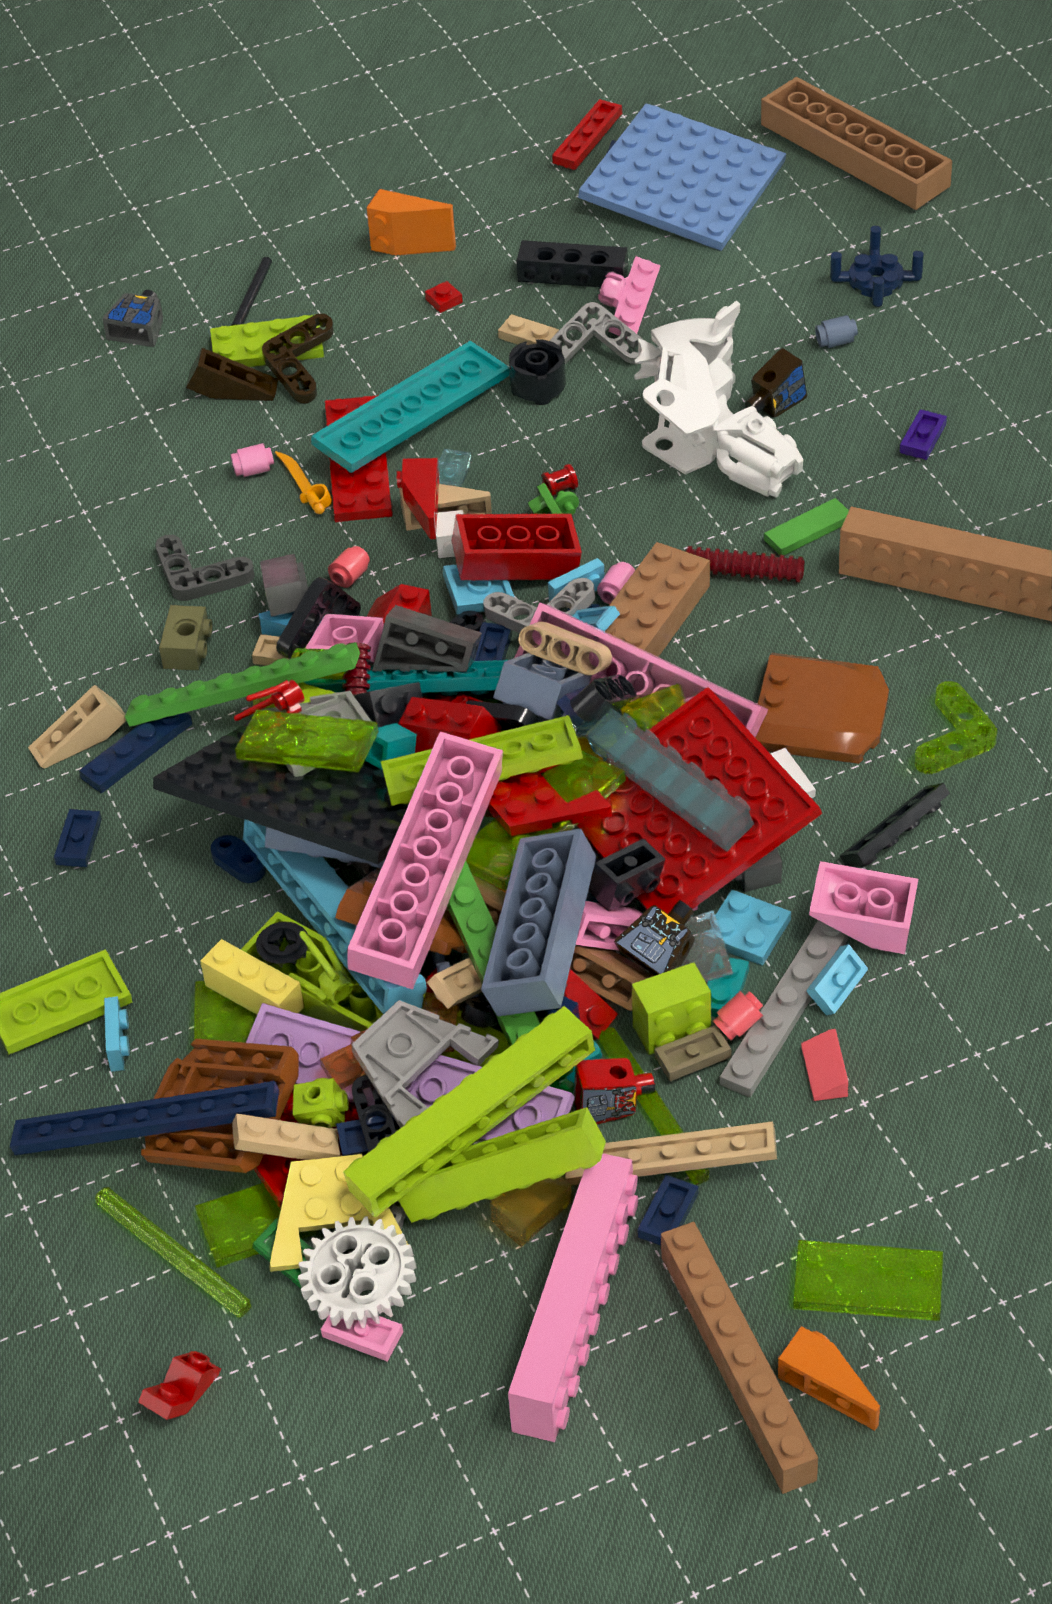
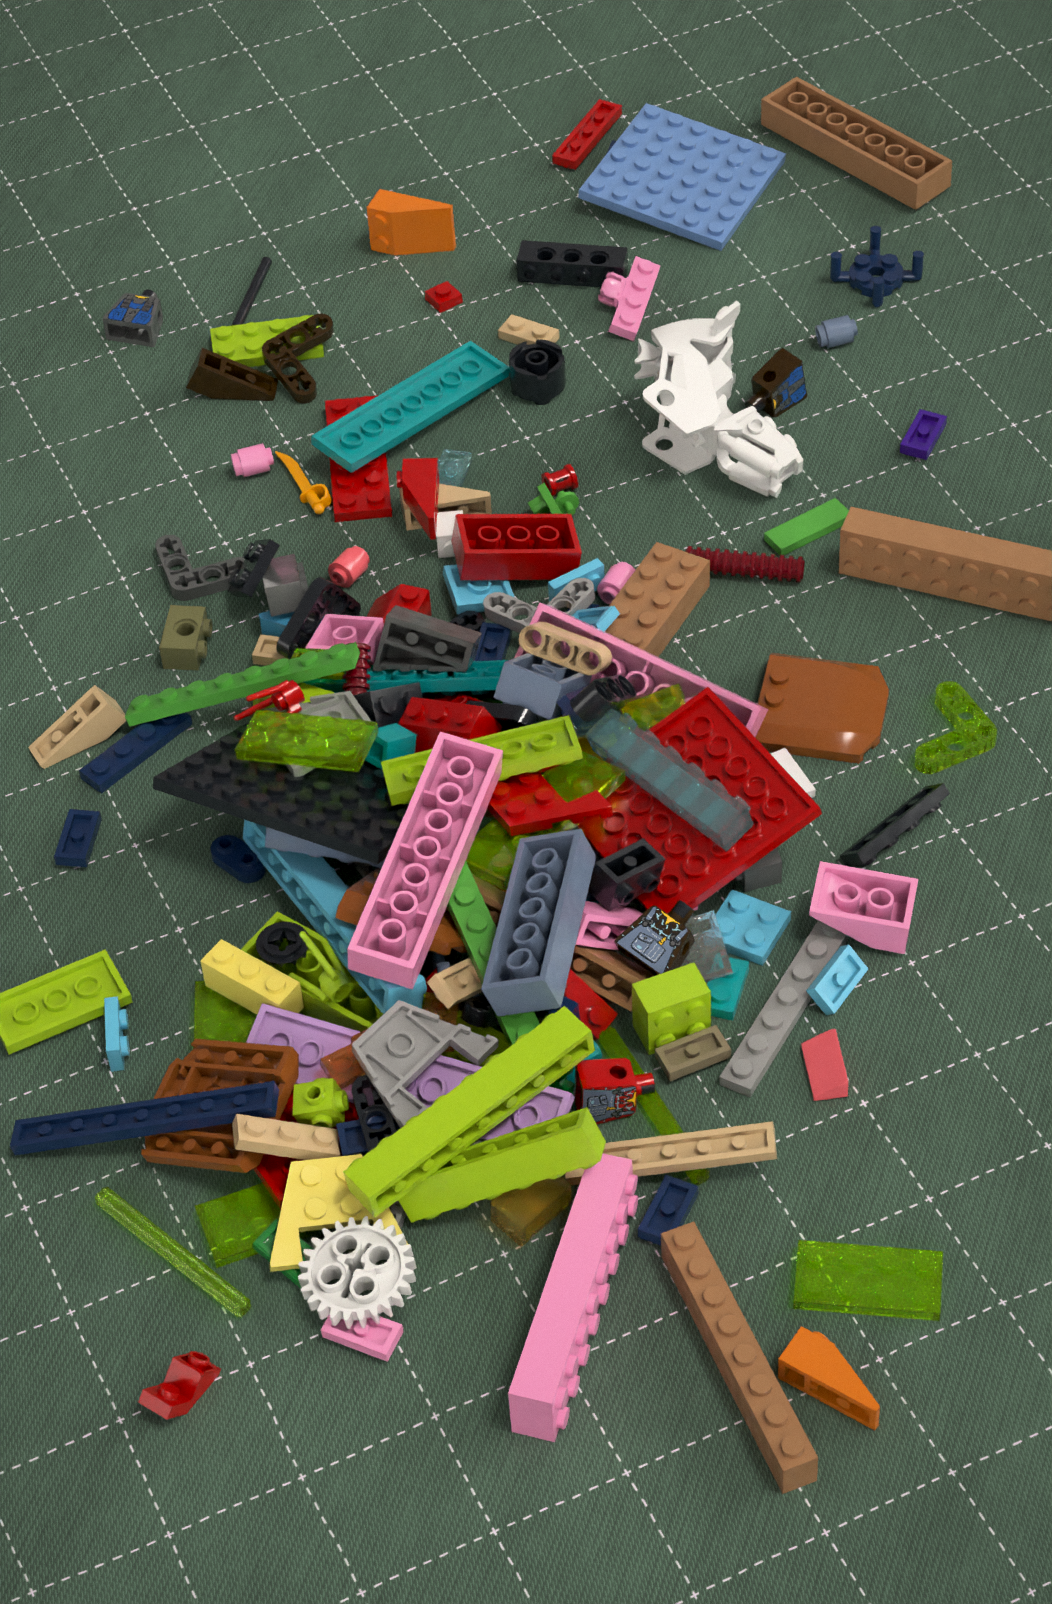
(257, 559): none -> black plate
(597, 328): light grey beam -> none
(738, 1015): coral brick -> none

